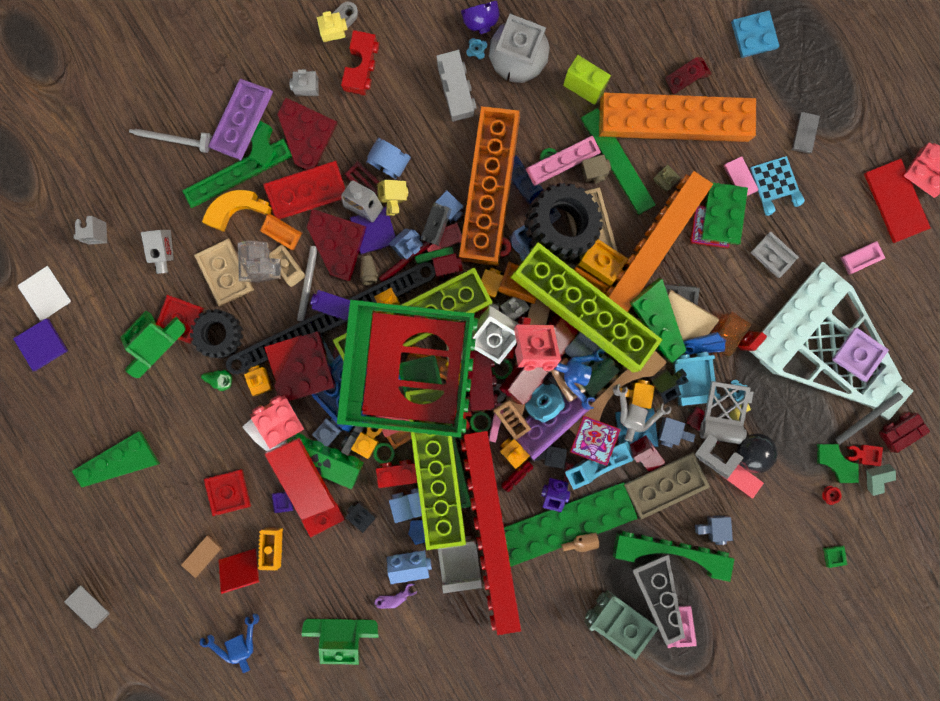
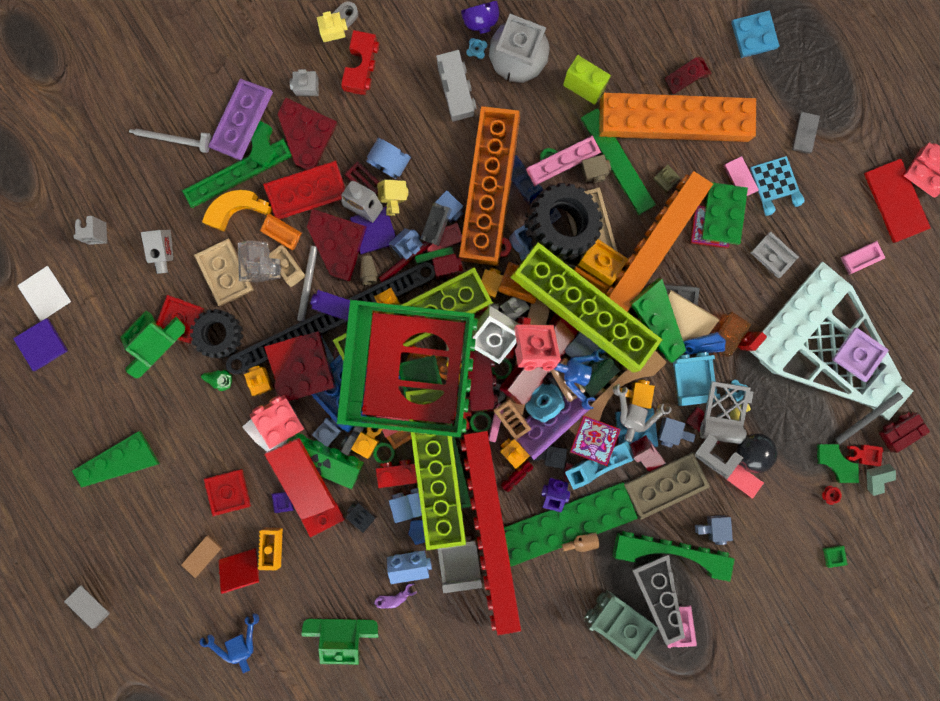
(668, 386): black brick -> none

